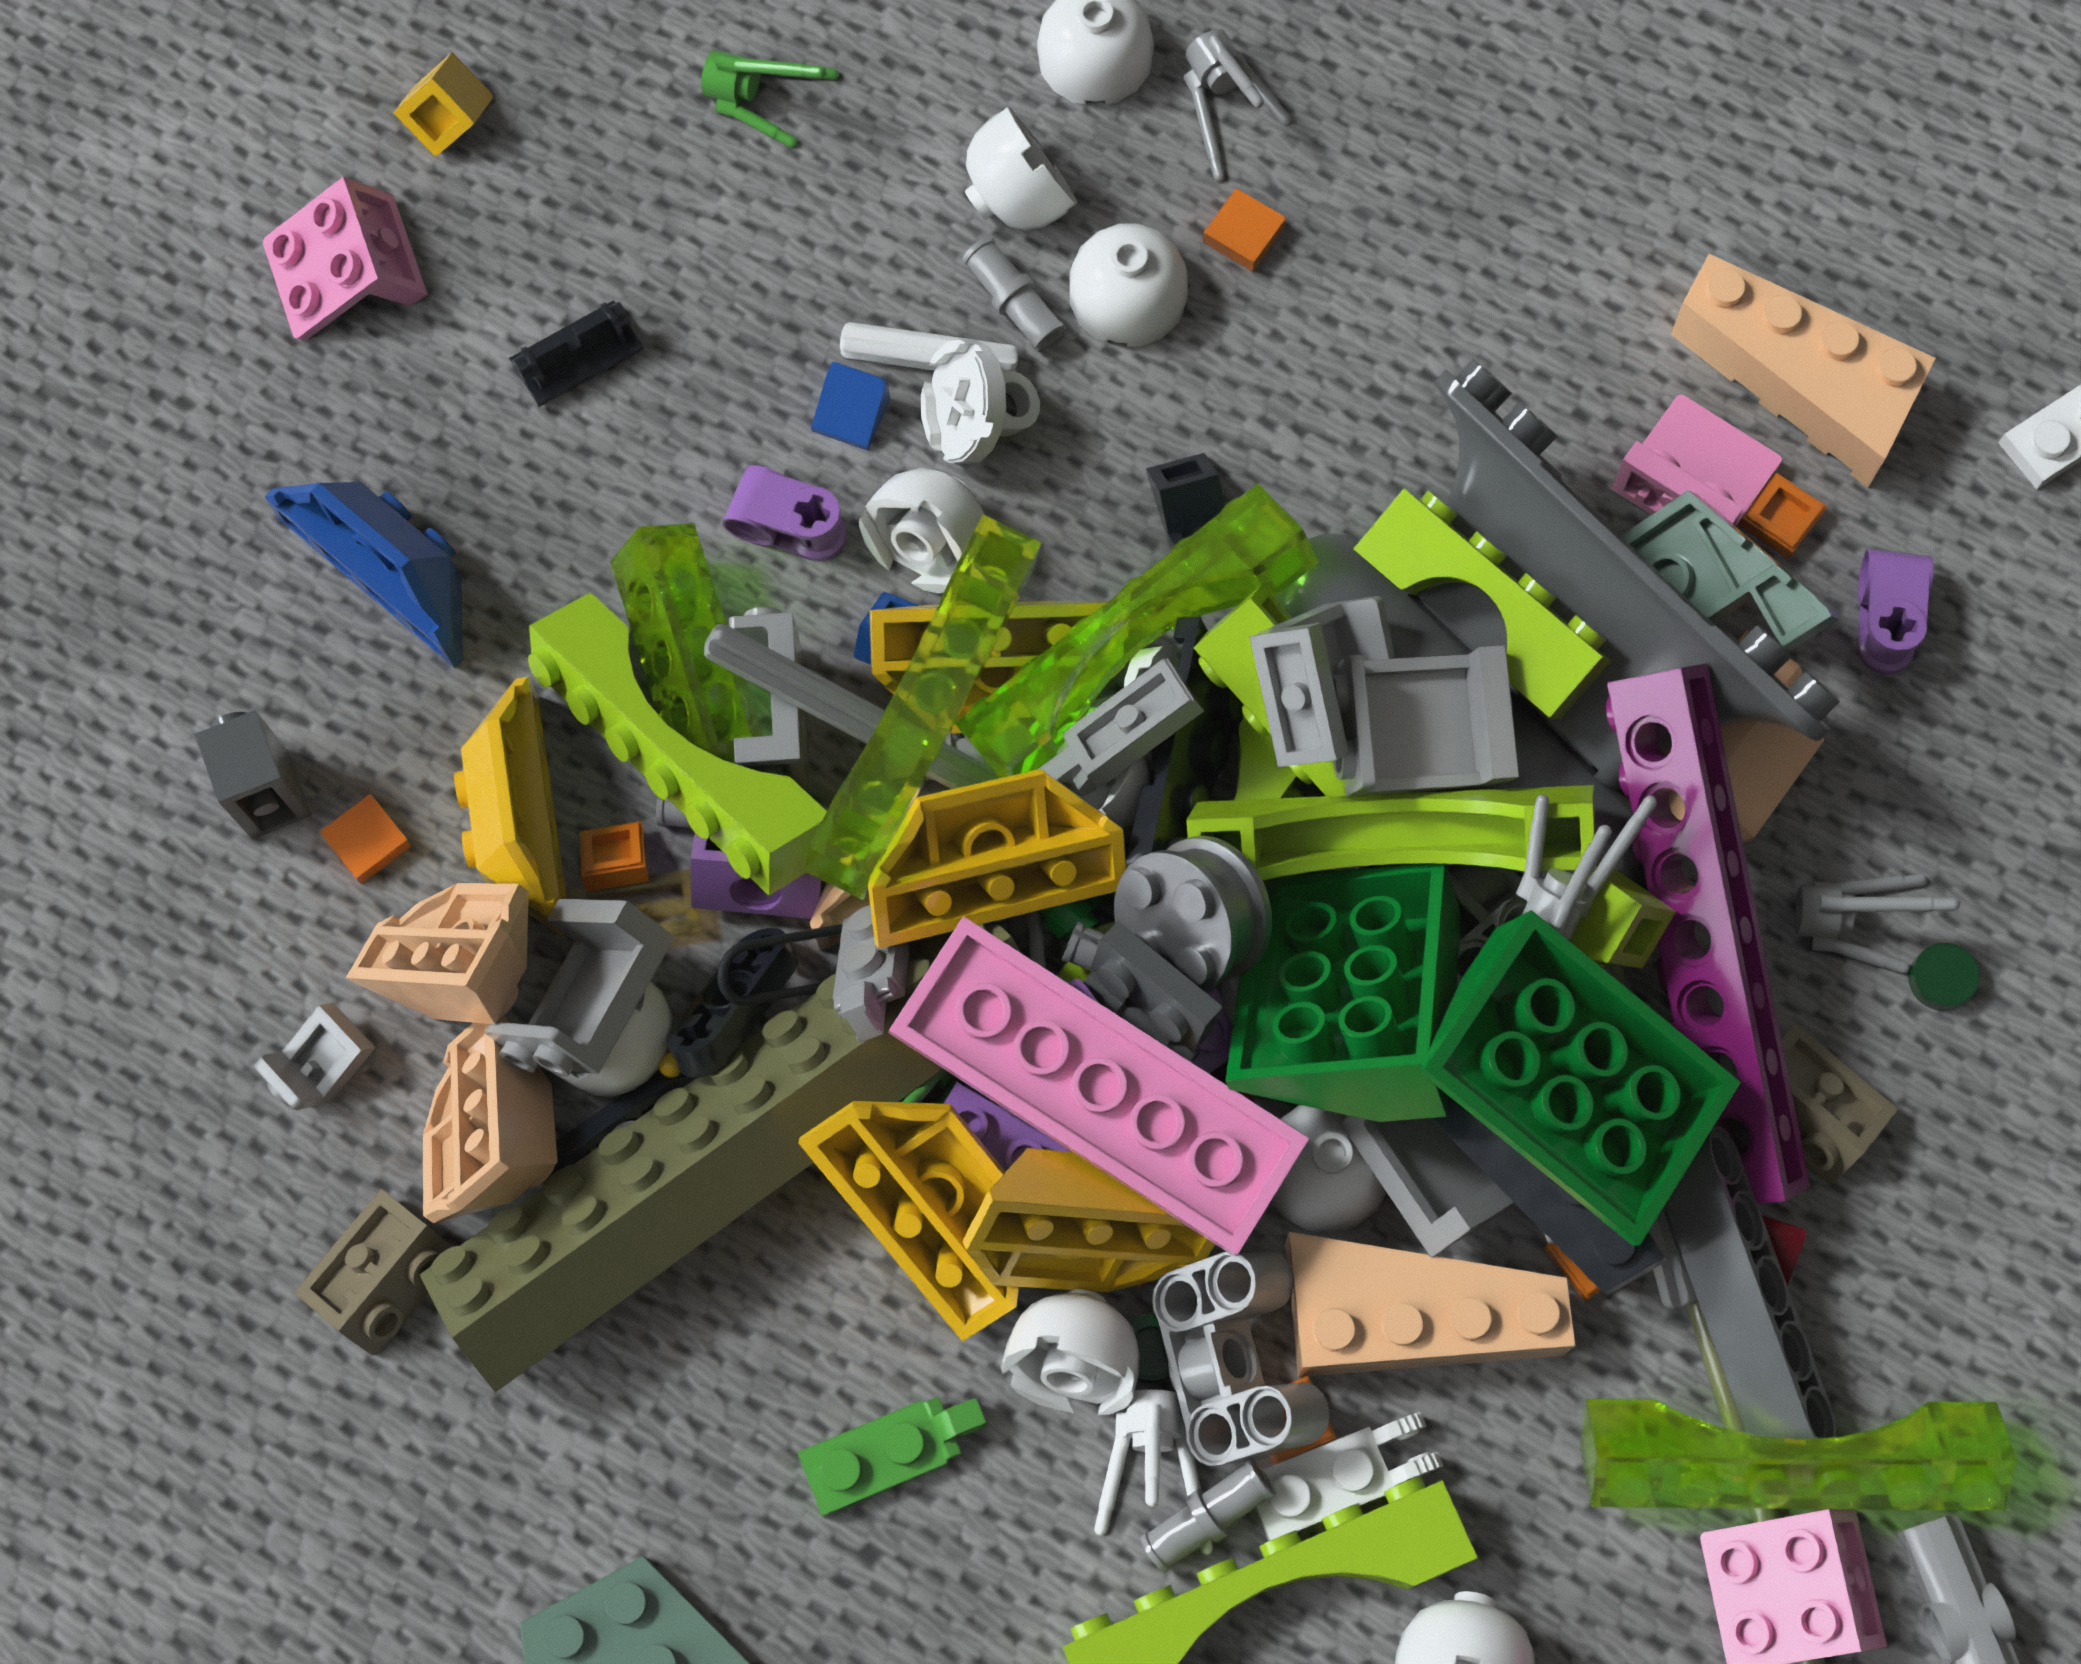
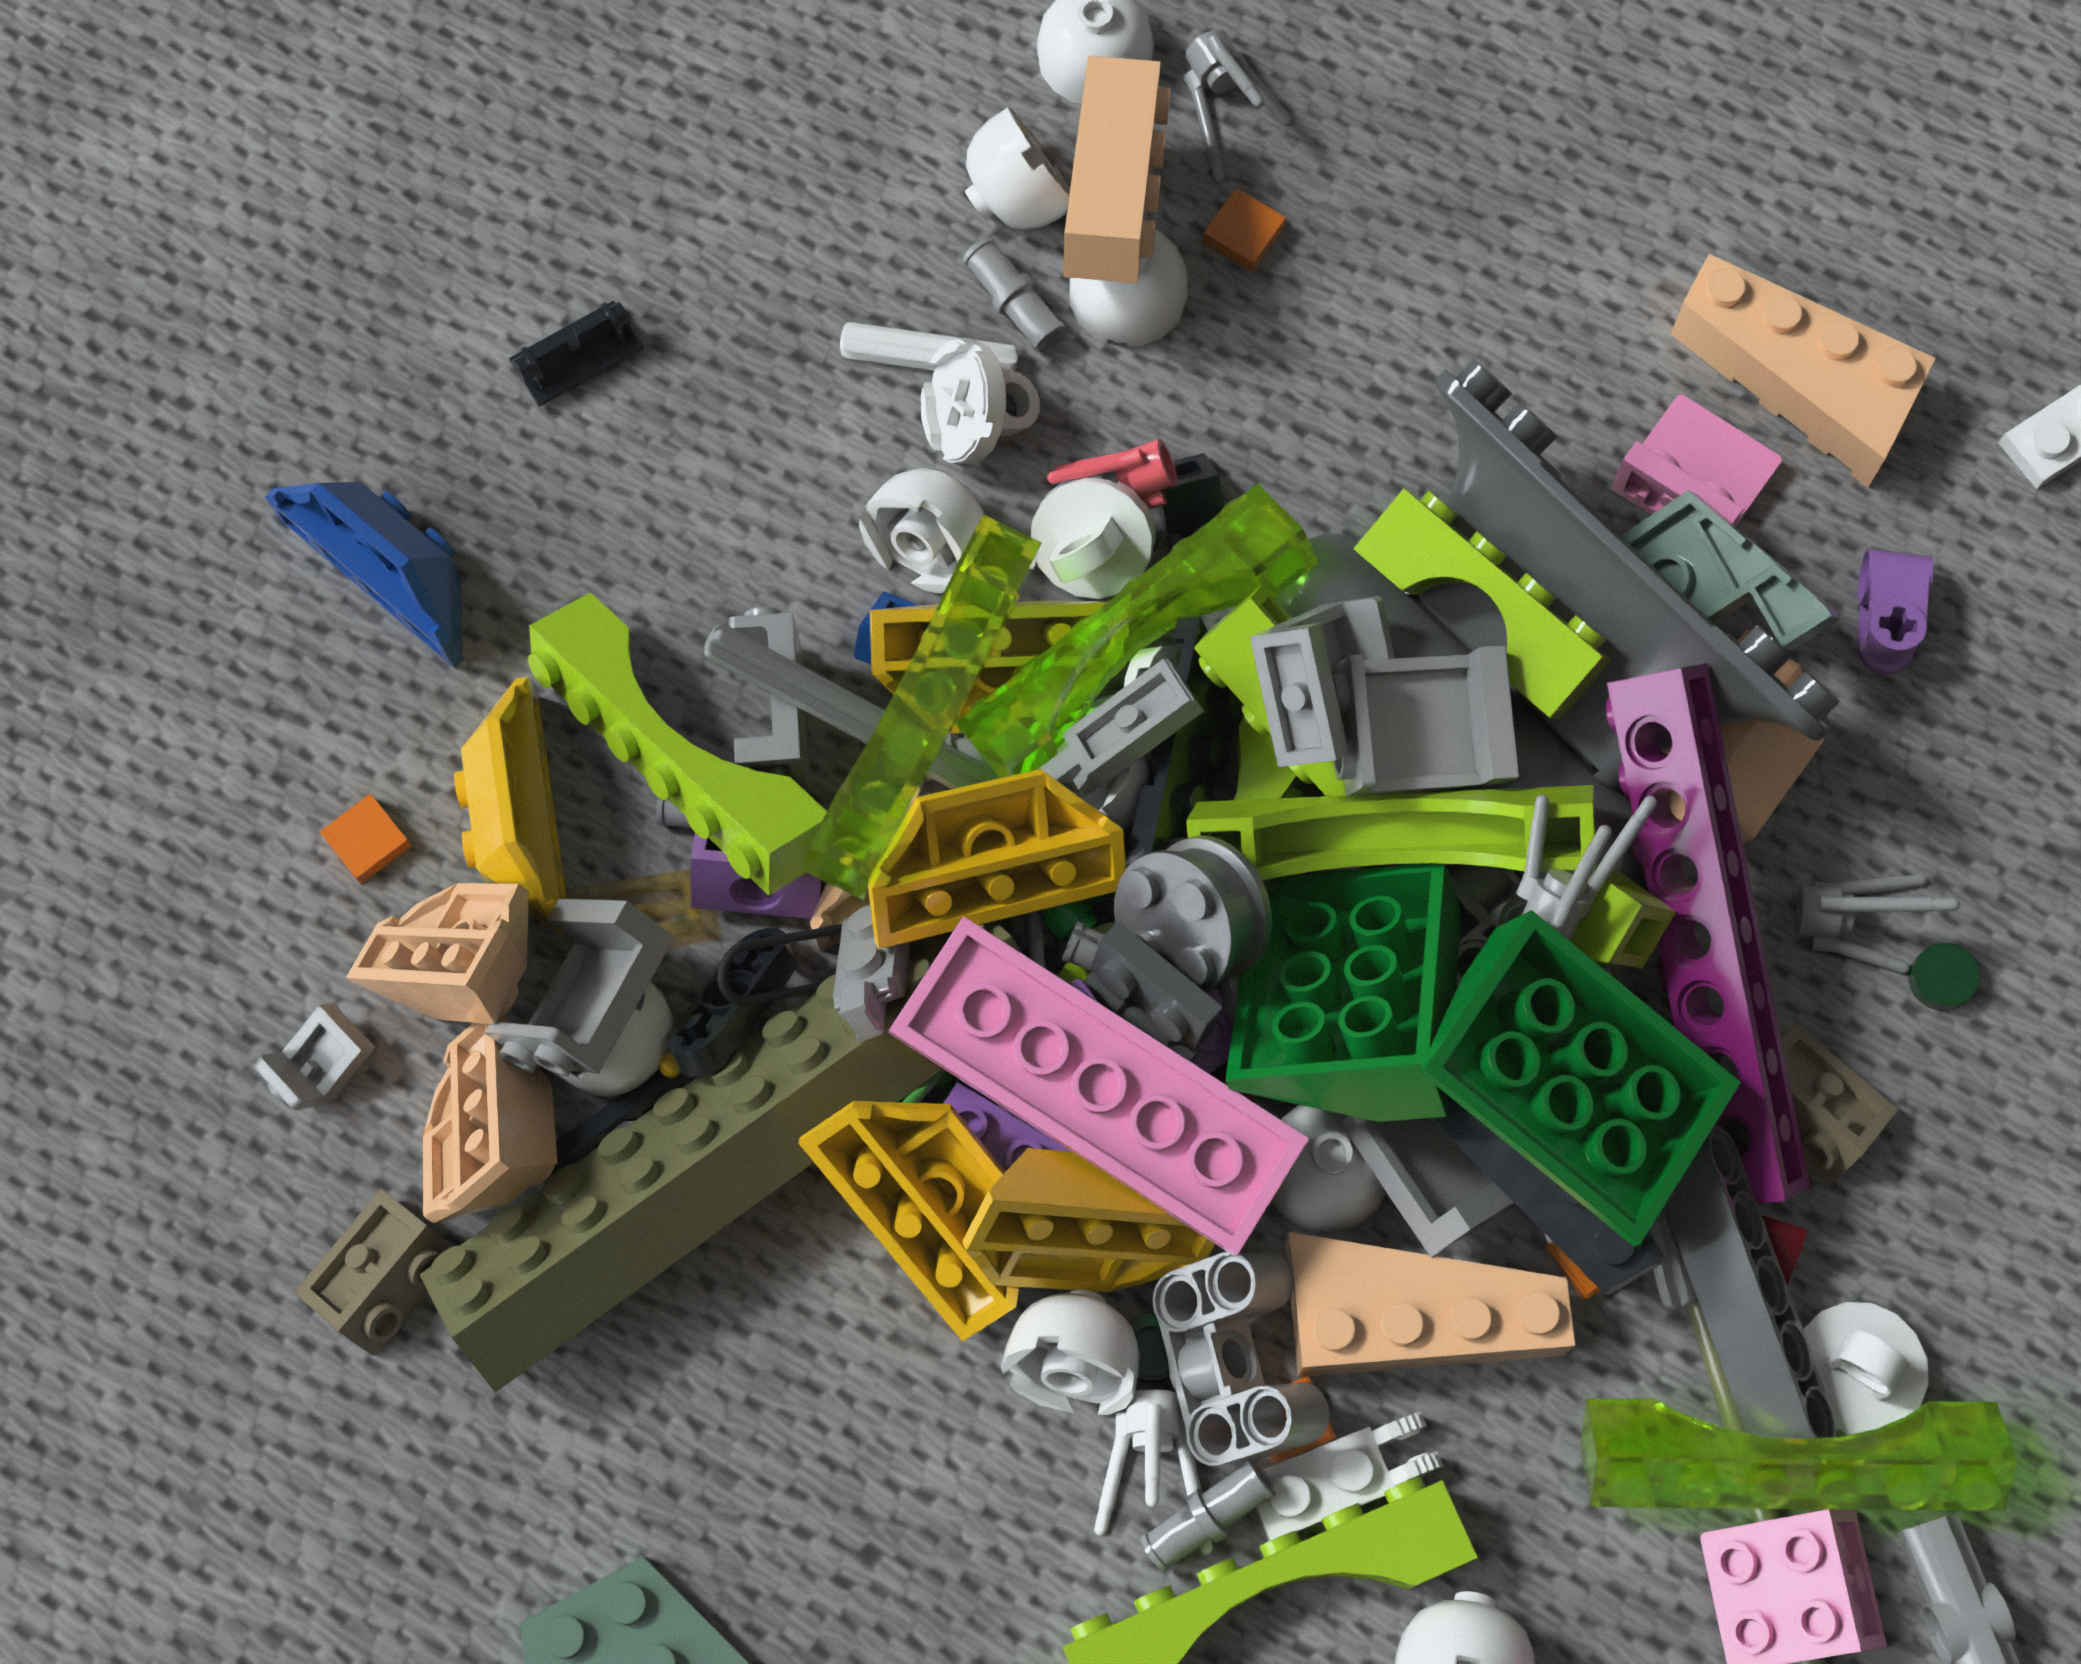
(252, 773): dark grey brick -> none
(338, 253): bright pink bracket -> none
(443, 104): yellow panel -> none
(614, 856): orange tile -> none
(671, 615): clear neon green brick -> none
(737, 78): bright green plant -> none
(775, 510): medium lavender piece -> none
(851, 405): blue slope -> none
(887, 1452): bright green hinge -> none
(1093, 536): none -> white tile
(1114, 170): none -> light nougat wedge
(1143, 468): none -> coral plant
(1782, 515): orange tile -> none
(1867, 1365): none -> white tile

